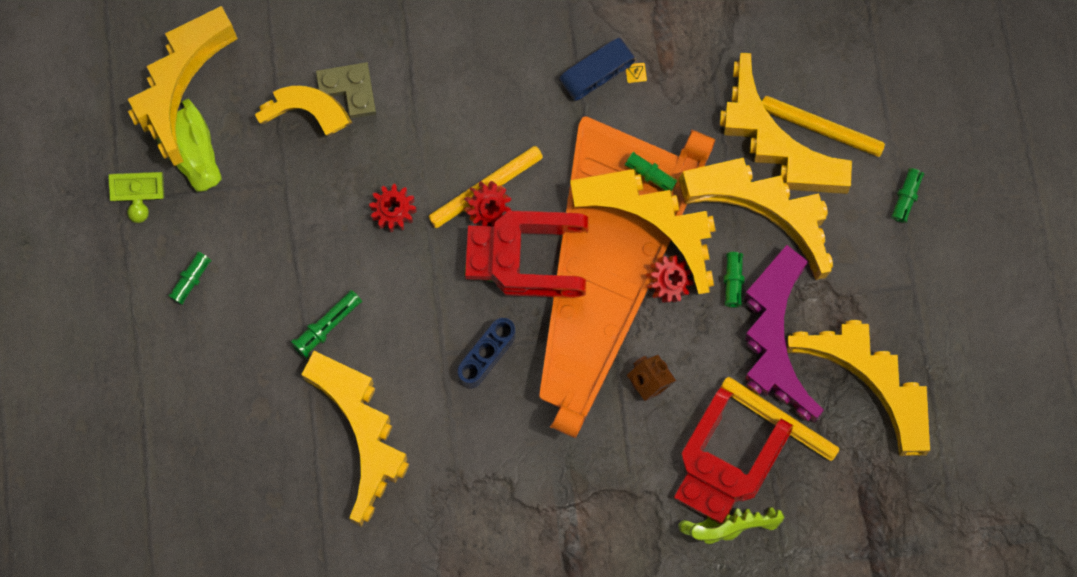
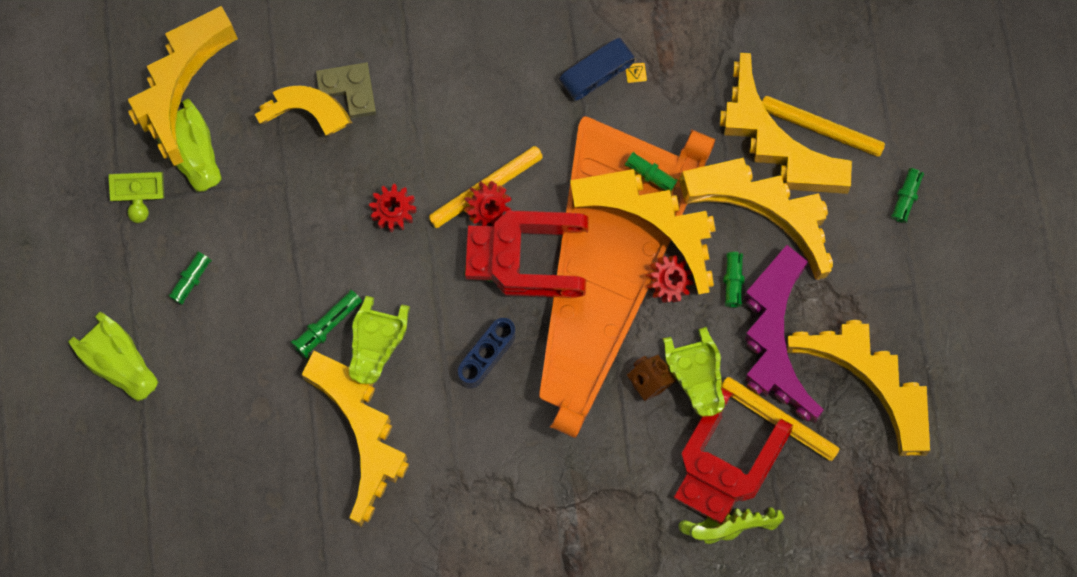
(113, 356): none -> lime animal
(375, 340): none -> lime animal
(698, 372): none -> lime animal

